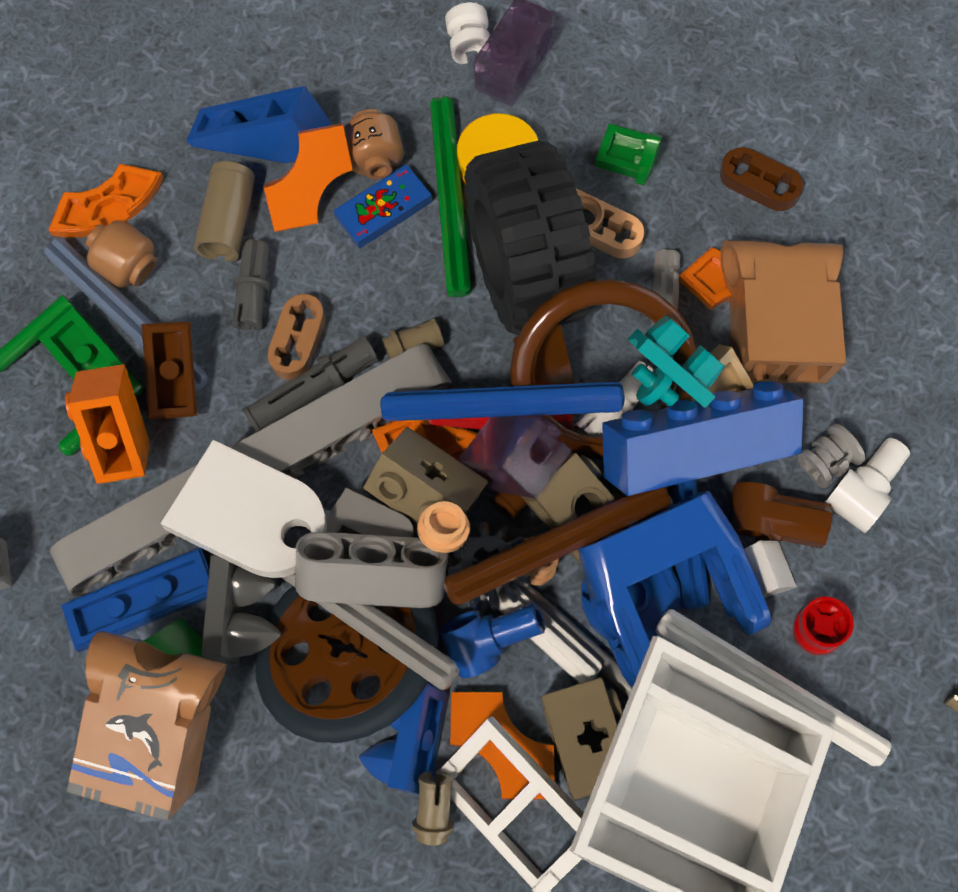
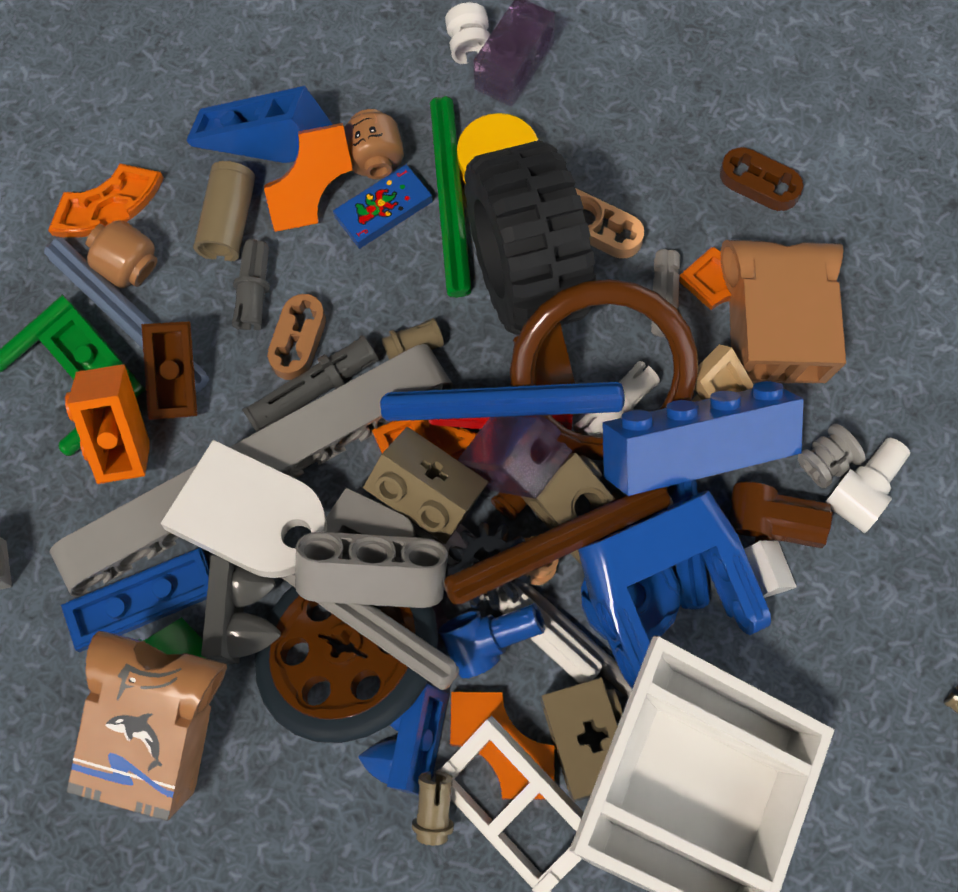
(443, 527): light nougat plate -> none
(629, 152): green tile -> none
(693, 376): teal hips -> none
(714, 650): white axle -> none
(830, 620): red wheel -> none

